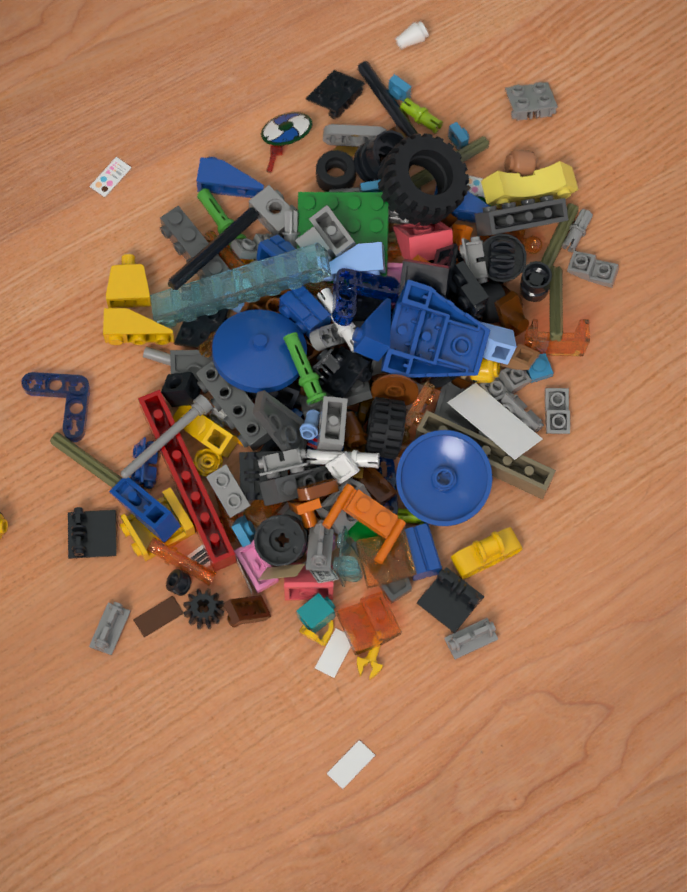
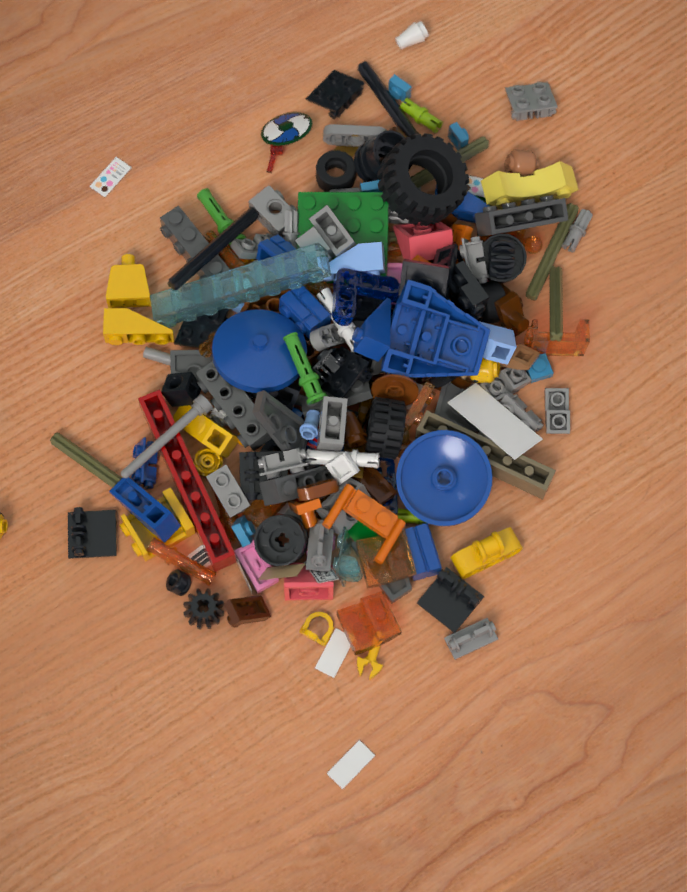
(72, 397): clear blue beam -> none
(109, 628): light grey hinge -> none
(158, 616): reddish brown sticker -> none
(225, 179): blue slope -> none
(316, 613): teal brick -> none
(535, 281): black wheel -> none
(593, 270): light grey slope -> none

